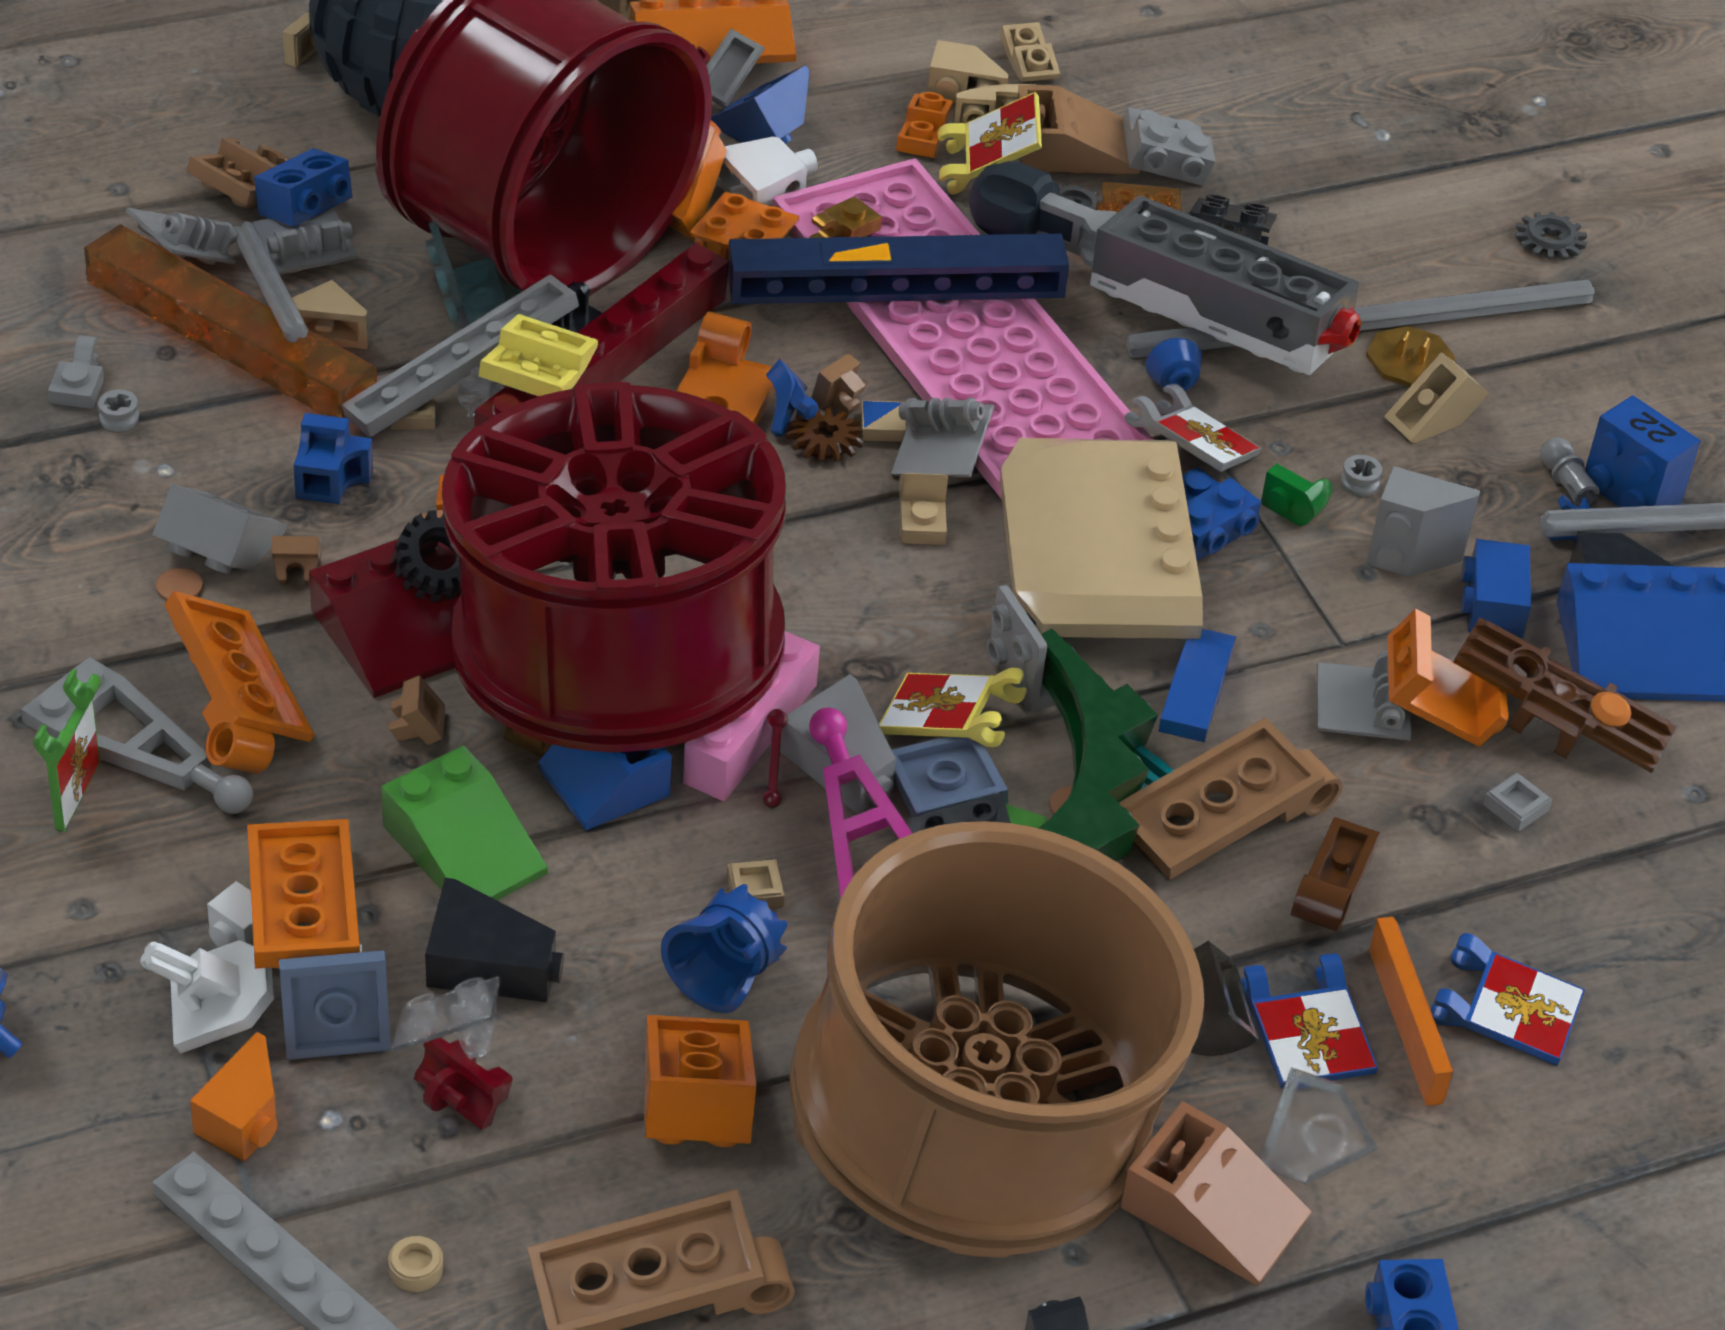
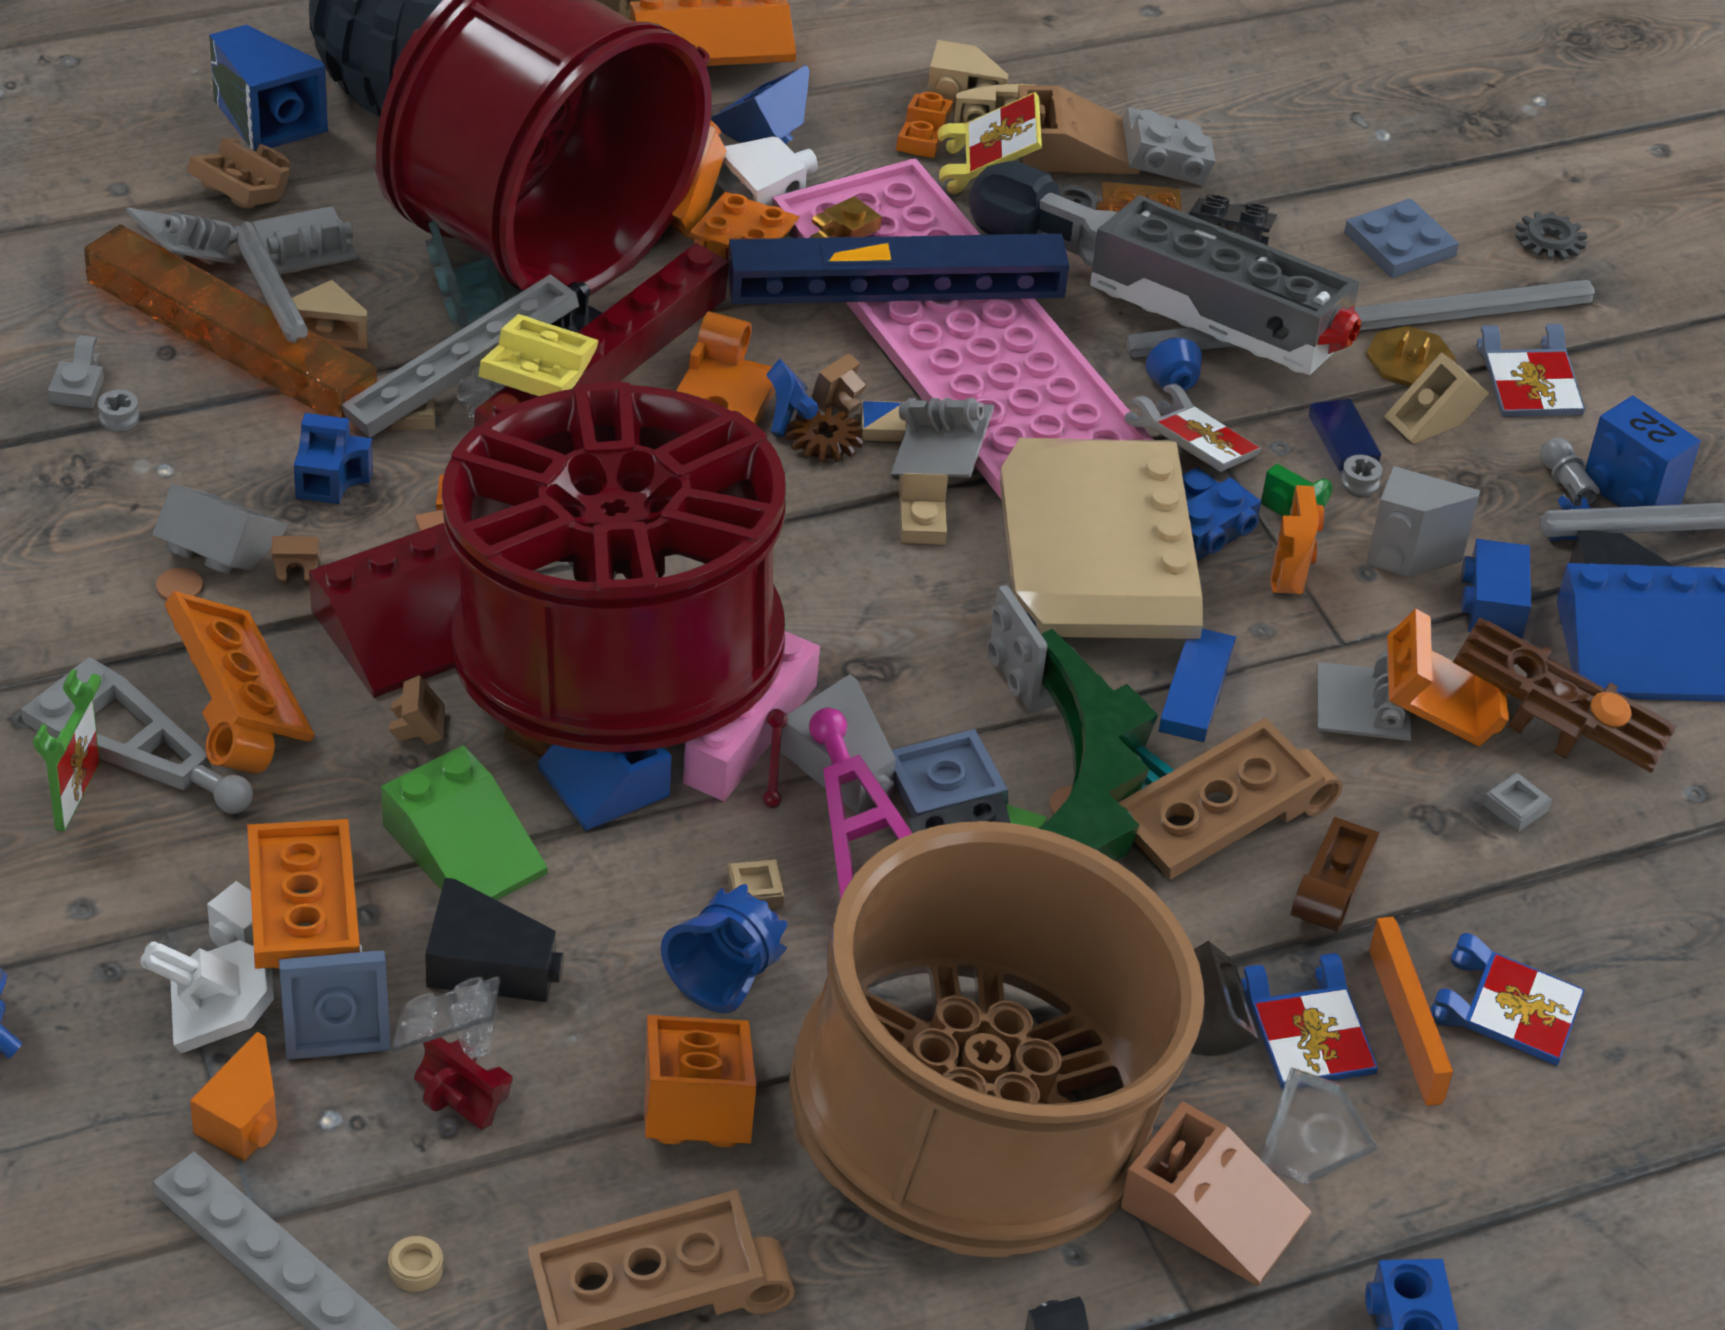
(267, 87): none -> blue slope
(298, 42): tan tile -> none
(303, 187): blue brick -> none
(412, 566): black tyre -> none
(731, 66): light grey tile -> none
(951, 705): flag -> none
(1028, 52): tan slope -> none
(1297, 543): none -> orange slope
(1342, 431): none -> clear blue tile
(1401, 238): none -> sand blue plate
(1531, 379): none -> flag

